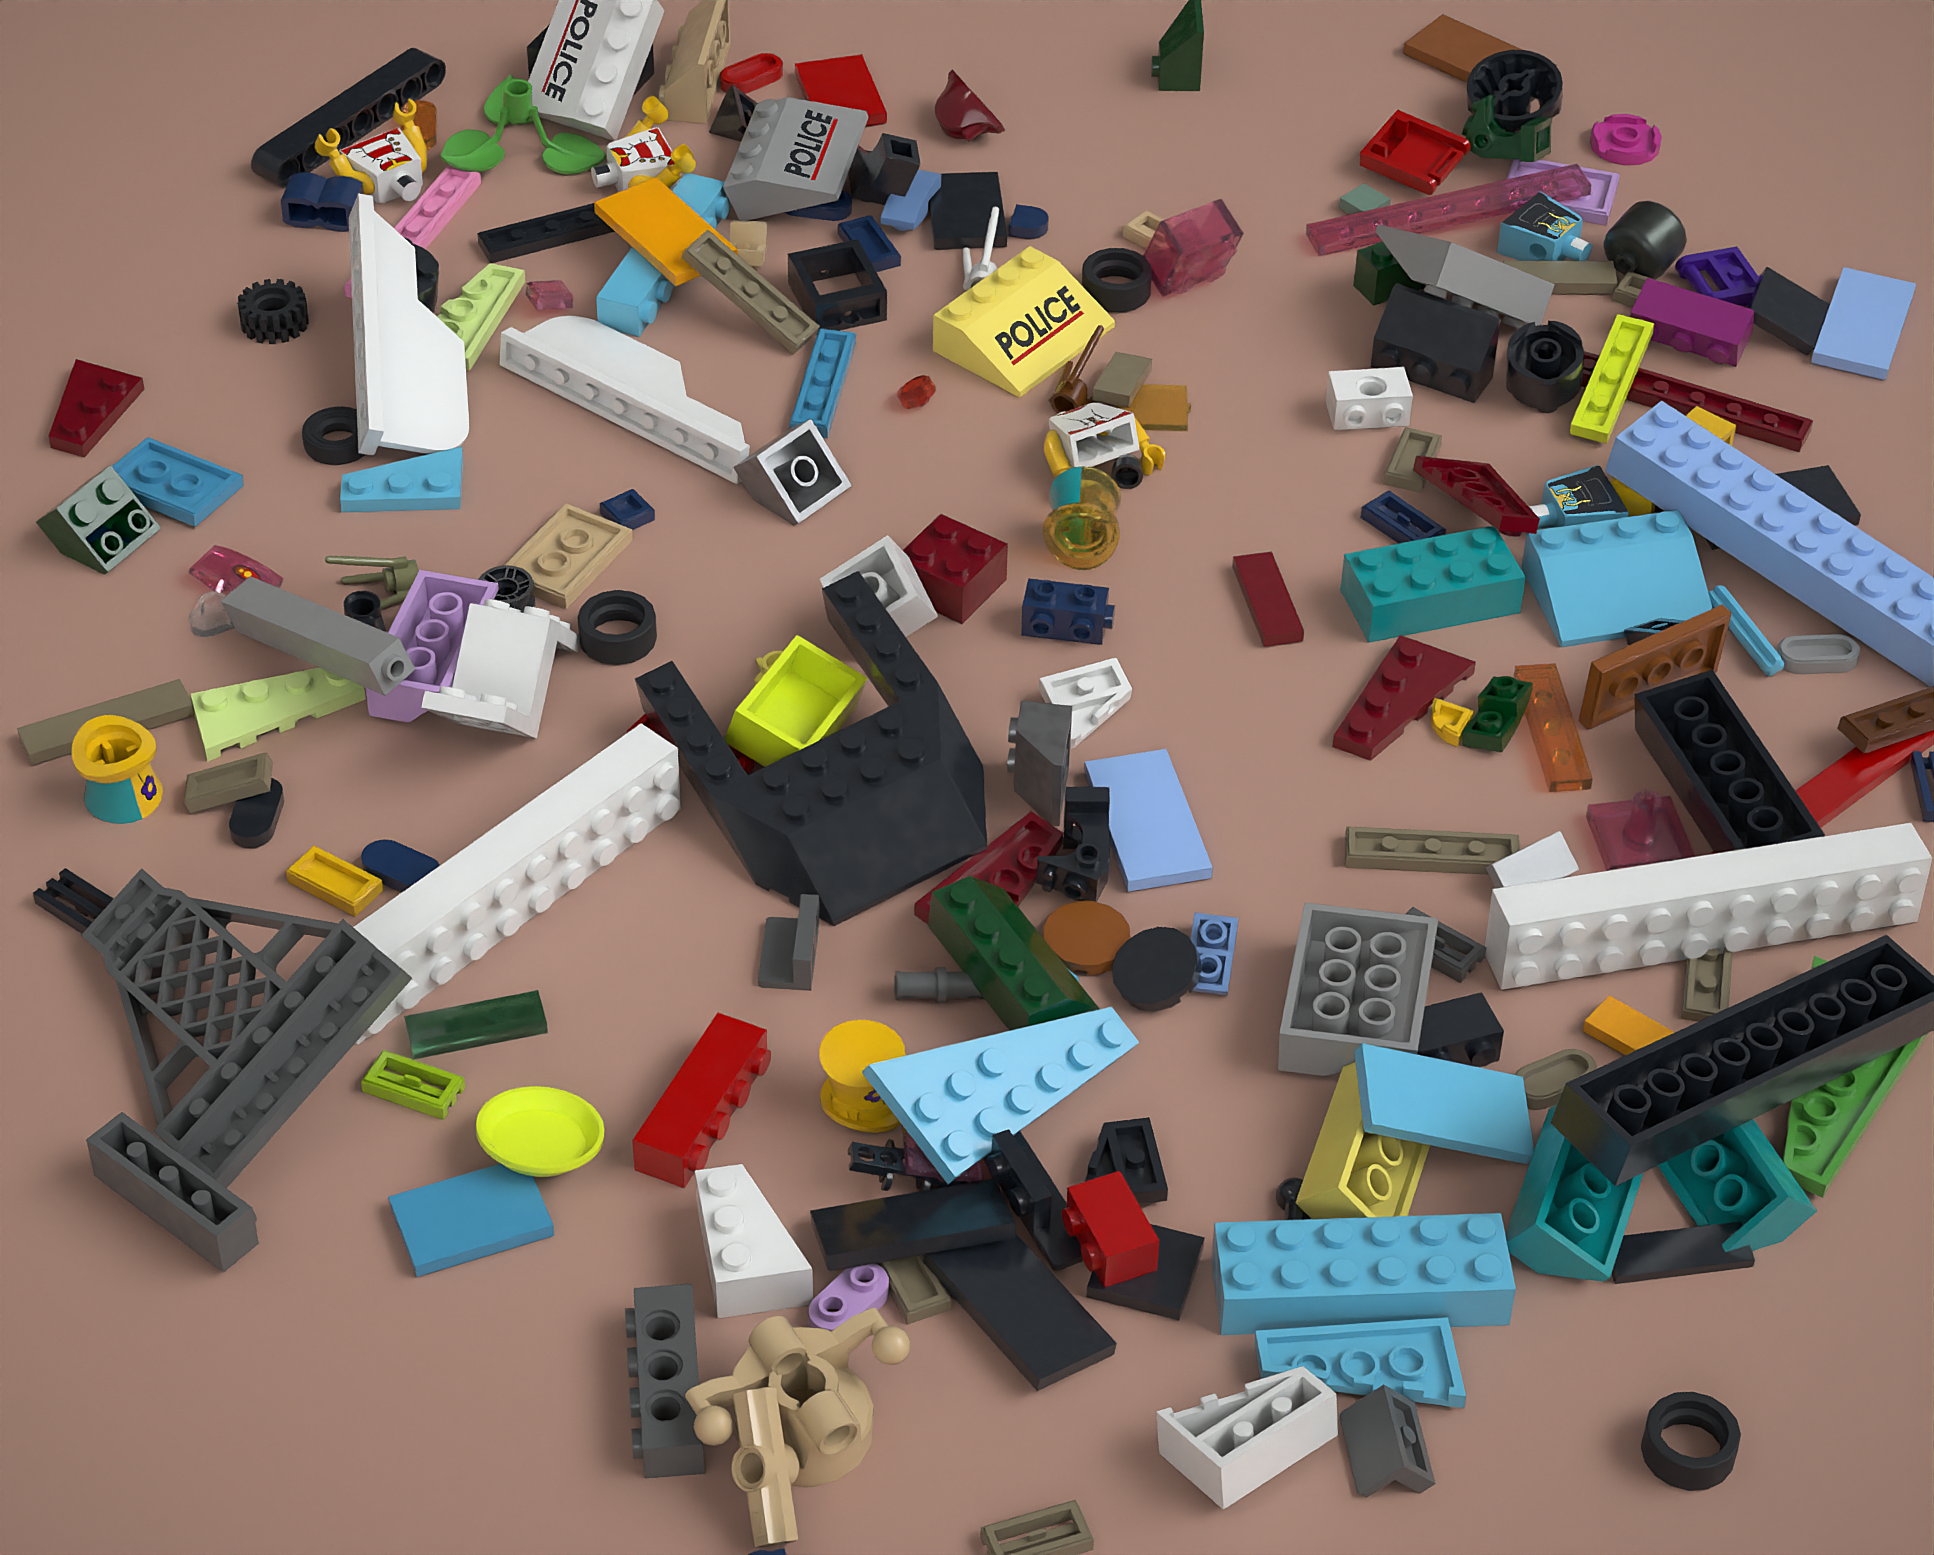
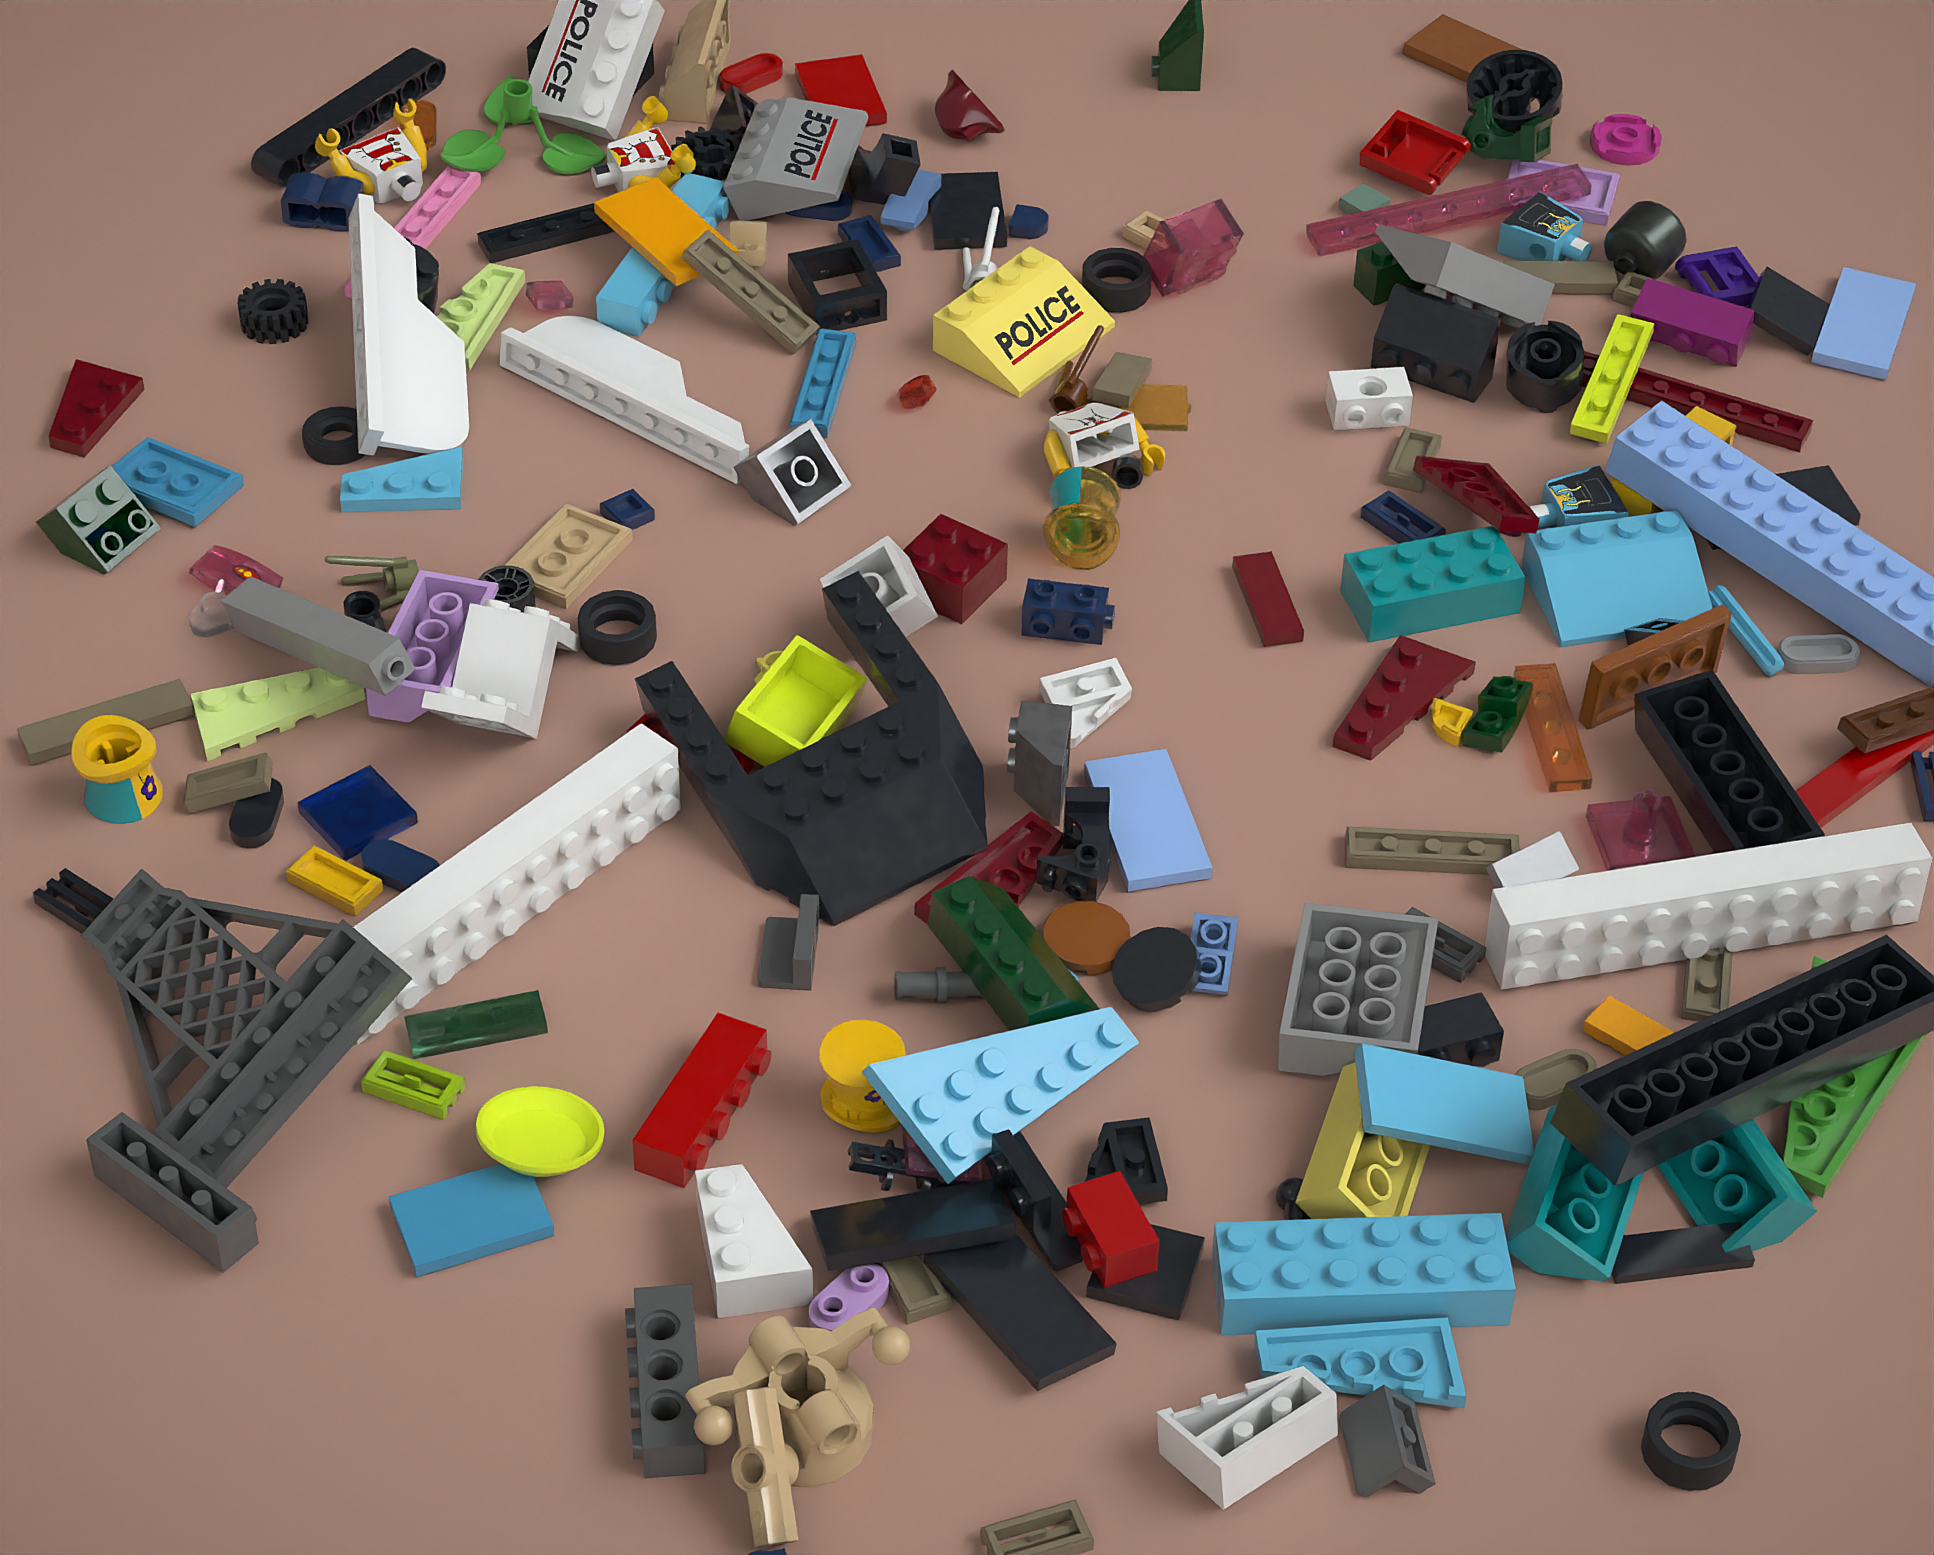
(357, 812): none -> clear blue tile
(712, 151): none -> black gear

